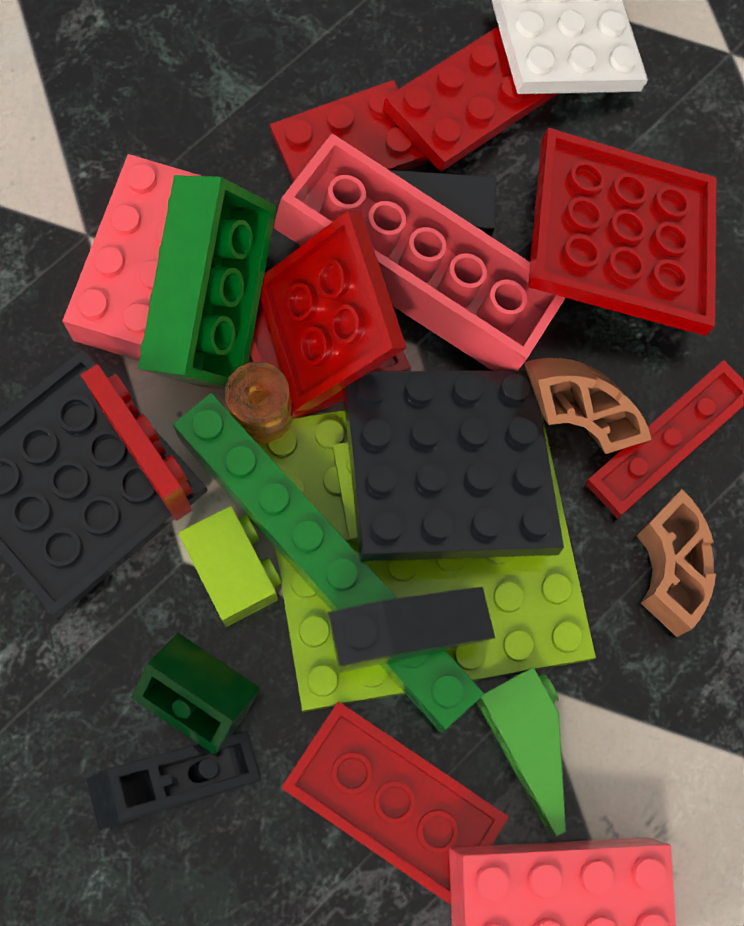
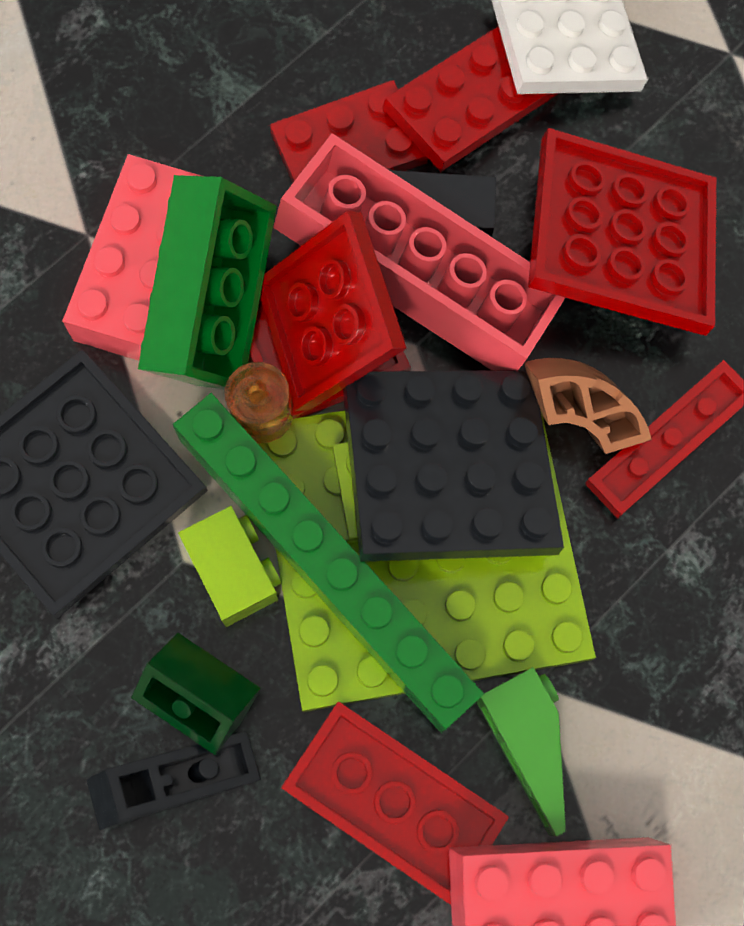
(140, 440): red plate -> none
(409, 627): black slope -> none
(681, 564): nougat brick -> none

